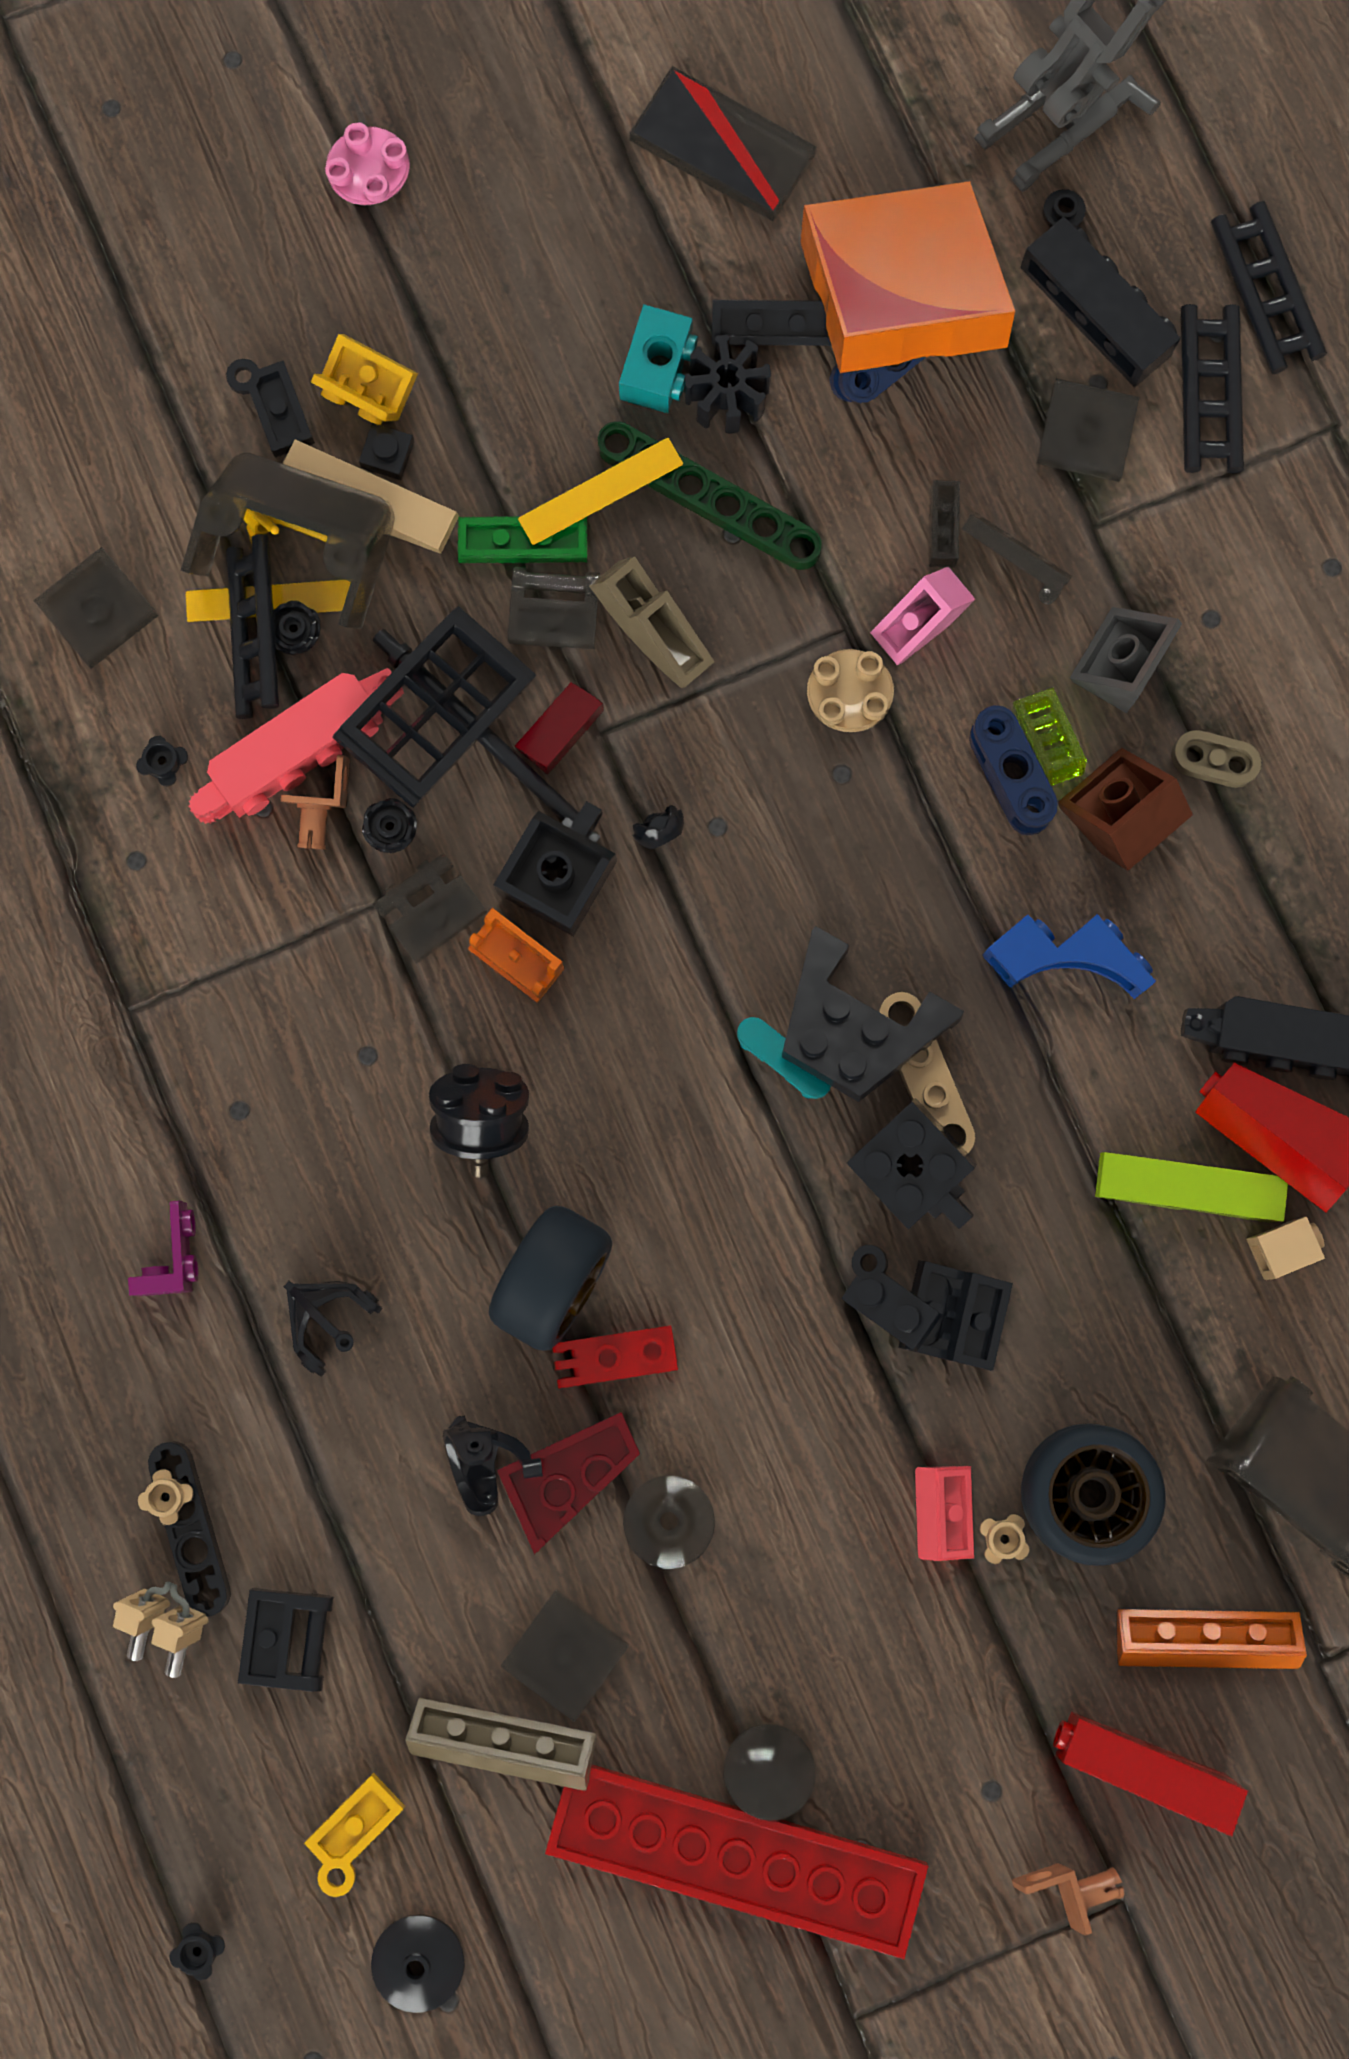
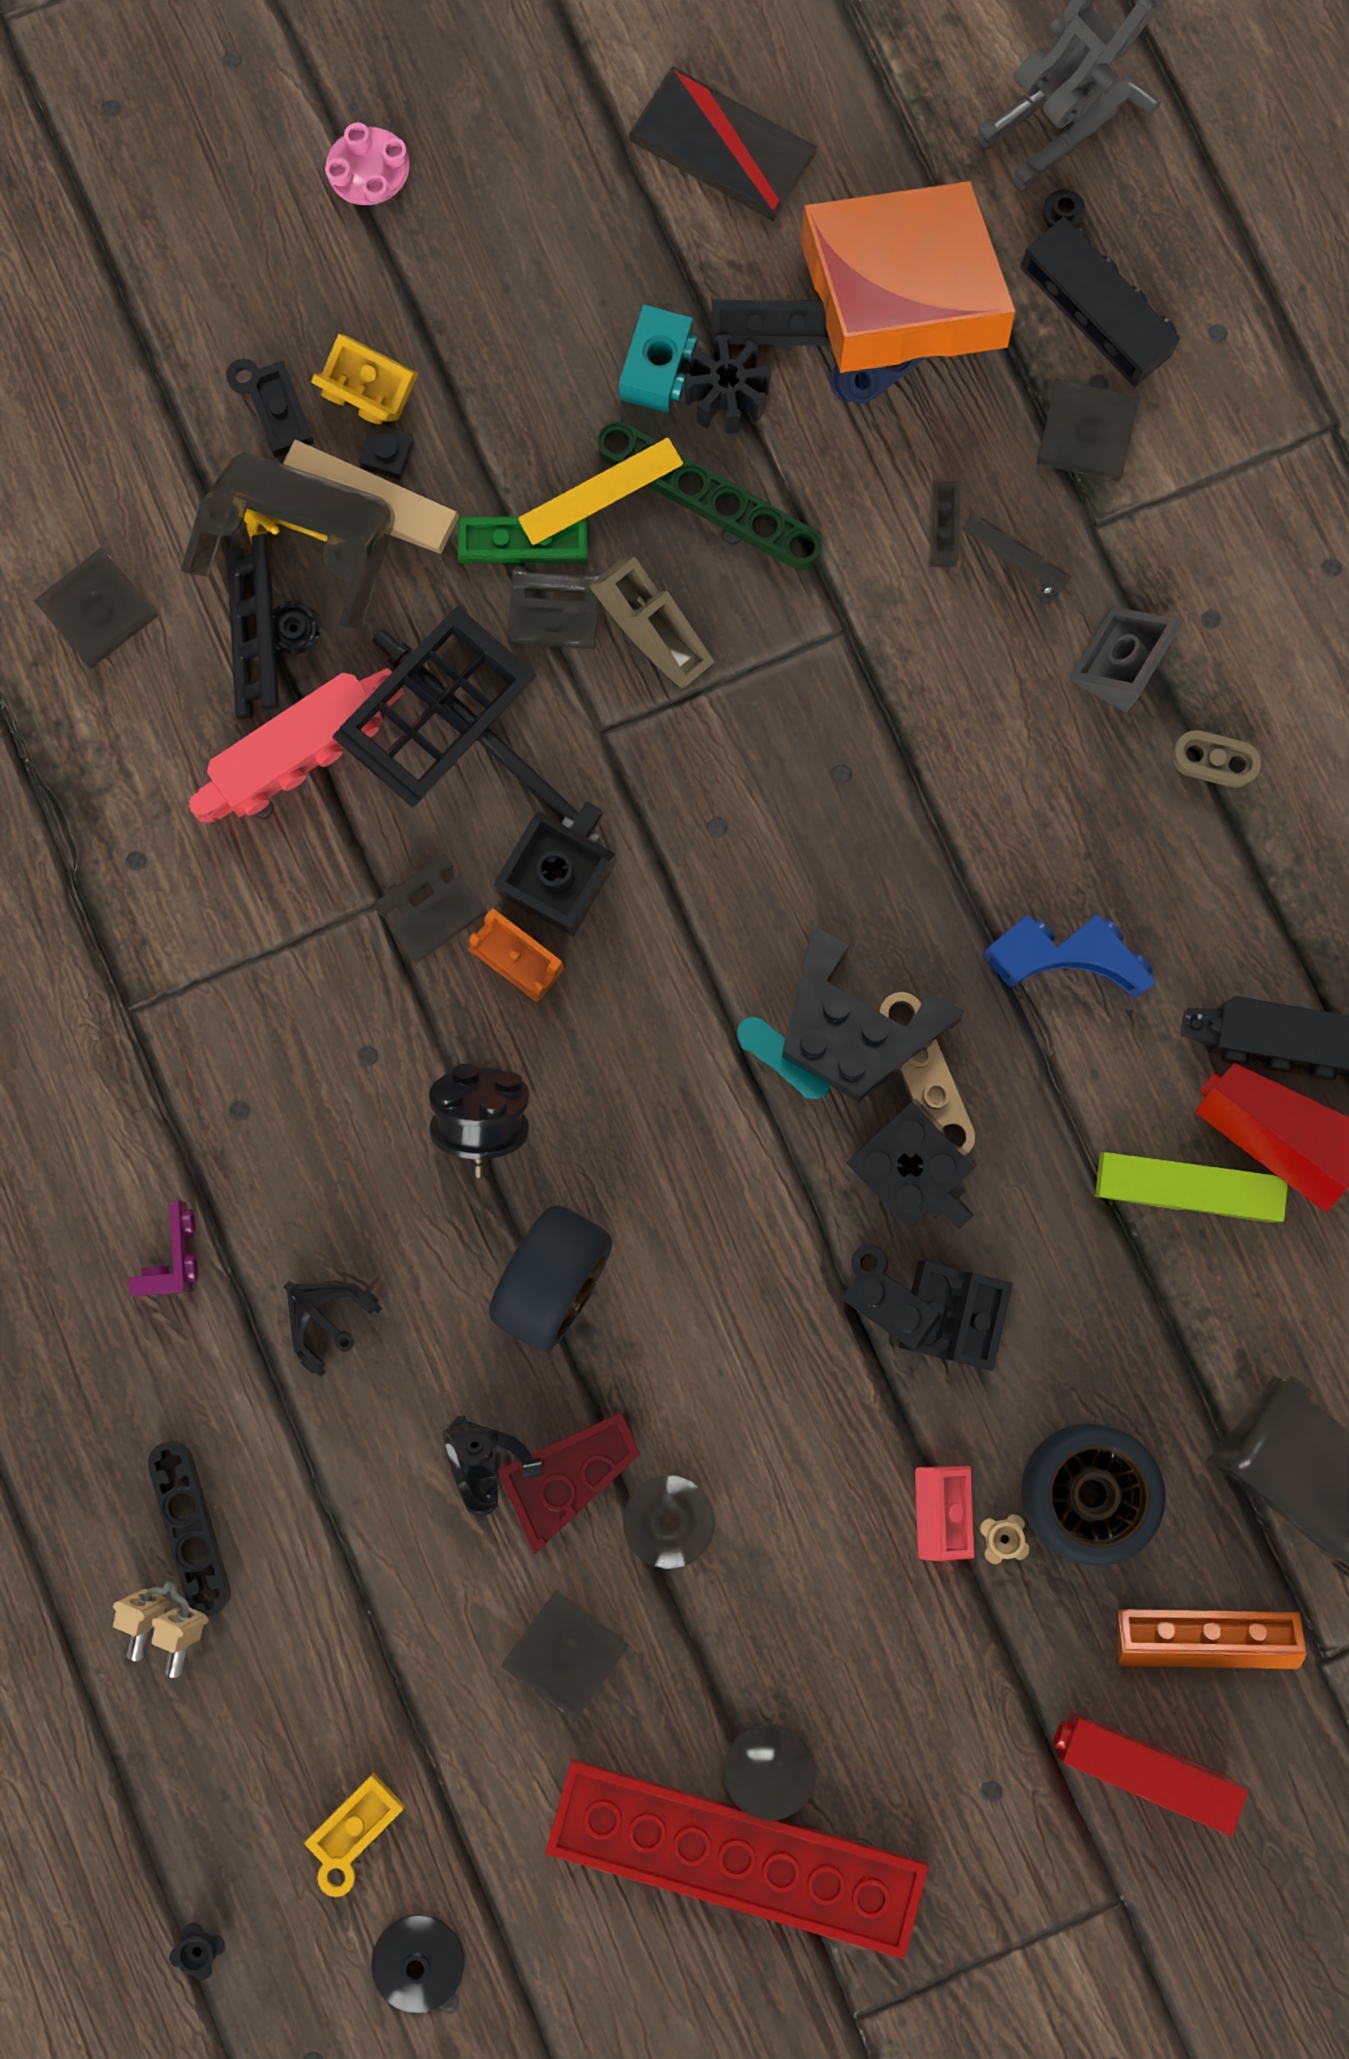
(152, 1497): tan plate -> none
(156, 749): black plate -> none
(270, 1635): black plate -> none
(315, 809): nougat bracket -> none
(319, 596): yellow sticker -> none
(387, 812): black plate -> none
(501, 1743): dark tan slope -> none
(560, 727): dark red slope -> none
(617, 1356): red hinge -> none
(659, 828): black plate -> none
(850, 690): tan dish -> none
(922, 614): bright pink slope -> none
(1013, 747): dark blue piece -> none
(1059, 762): clear neon green slope -> none
(1075, 1894): nougat bracket -> none
(1126, 808): copper slope -> none
(1230, 369): black bar -> none
(1259, 311): black bar -> none
(1287, 1247): tan brick -> none

